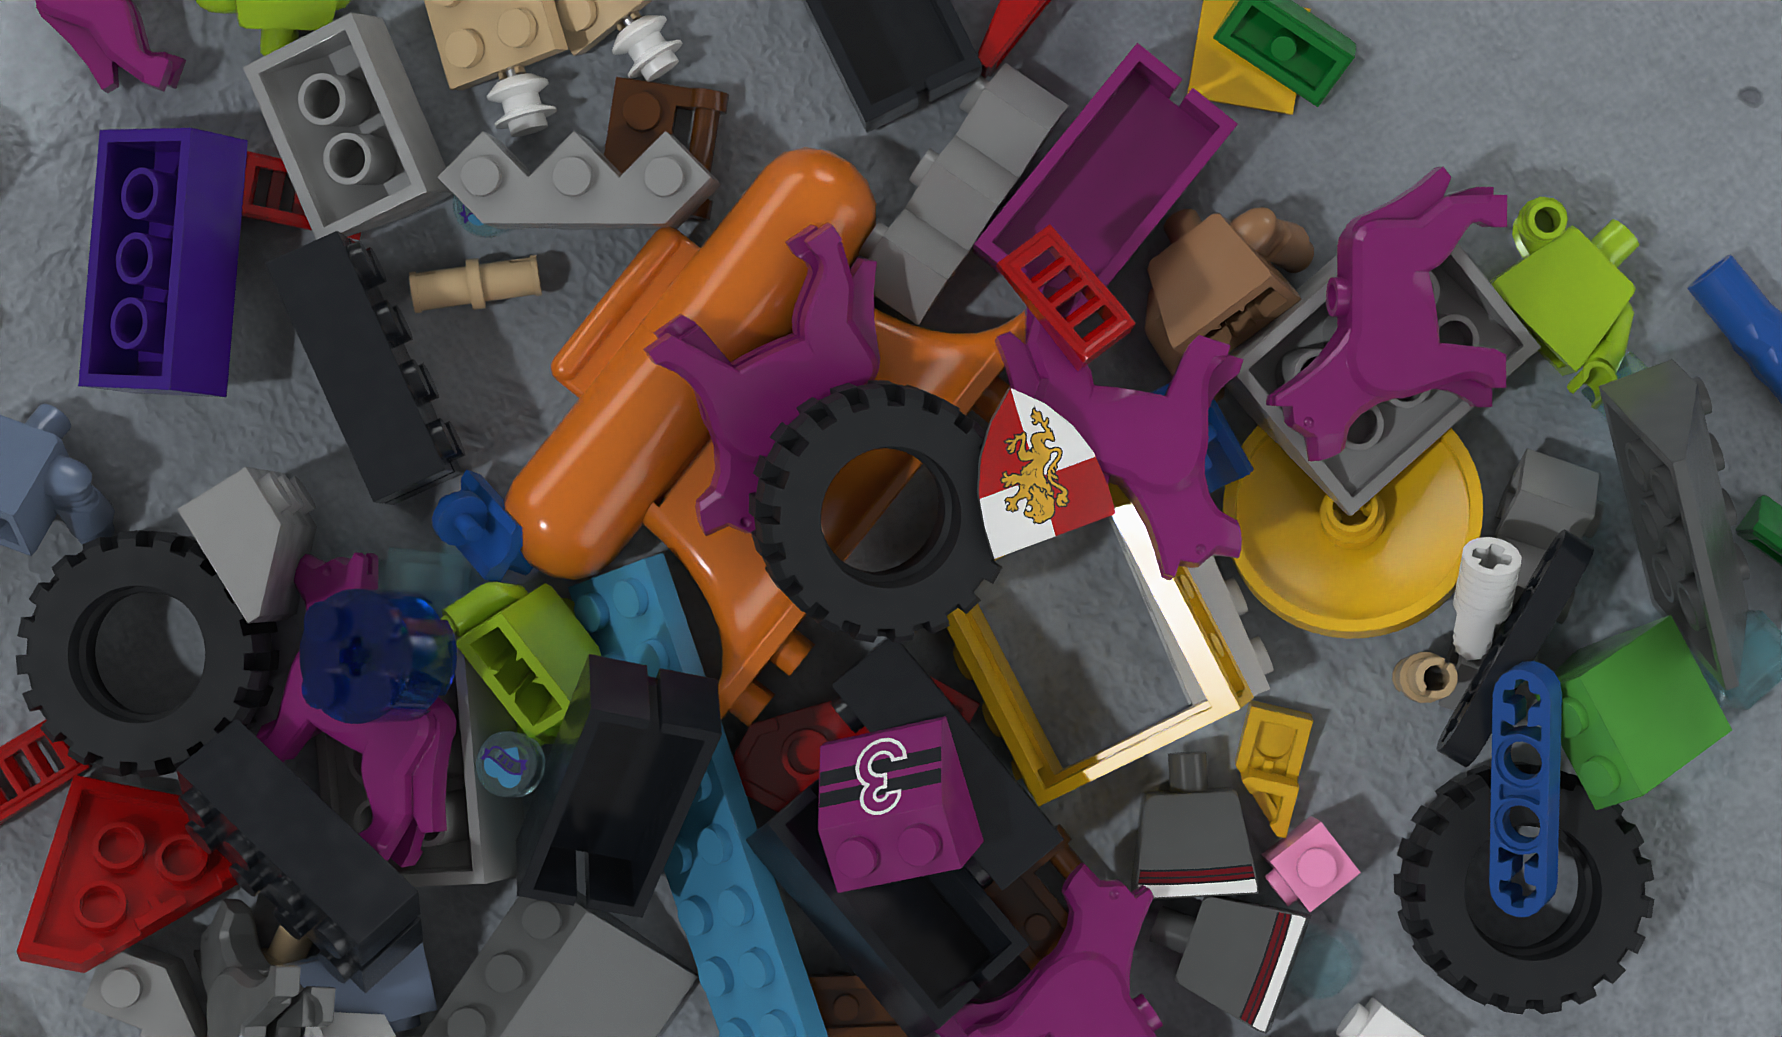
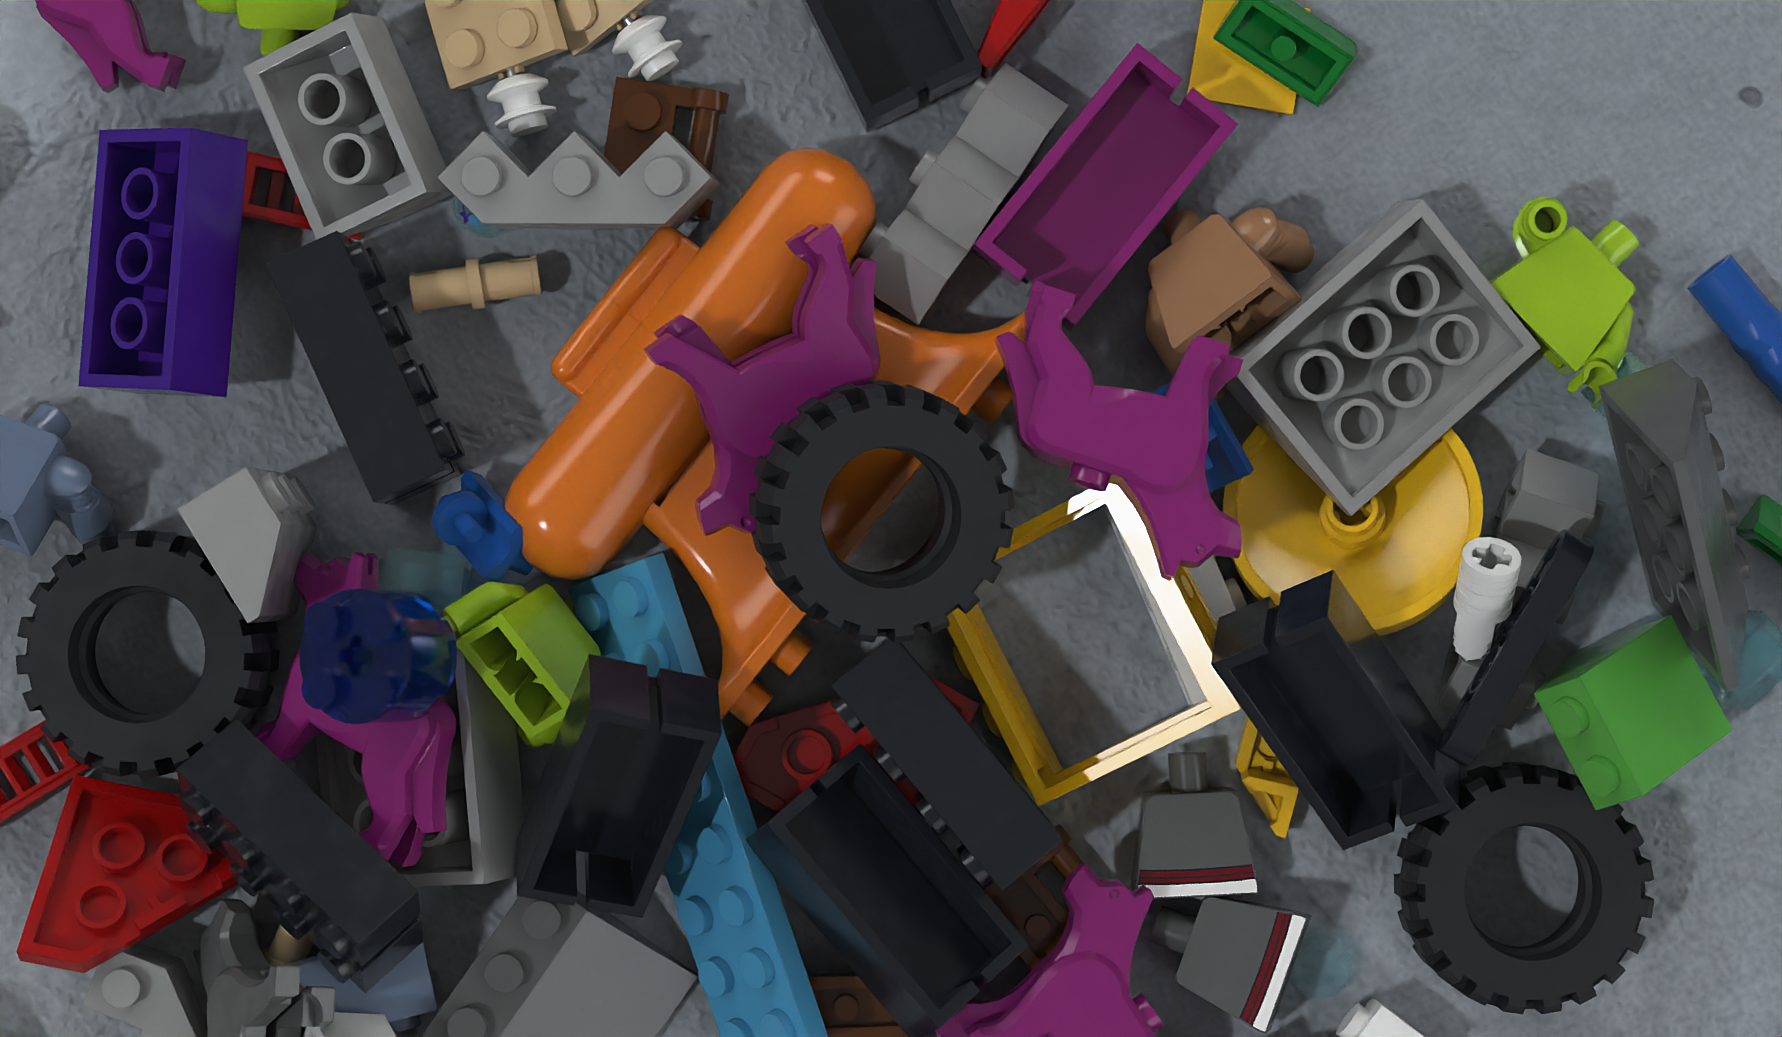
(510, 764): clear light blue tile -> none
(895, 806): magenta slope -> none
(1036, 477): shield -> none
(1077, 350): red slope -> none
(1308, 865): bright pink brick -> none
(1336, 710): none -> black piece
(1388, 316): magenta animal -> none
(1438, 682): tan pin -> none
(1514, 788): blue beam -> none

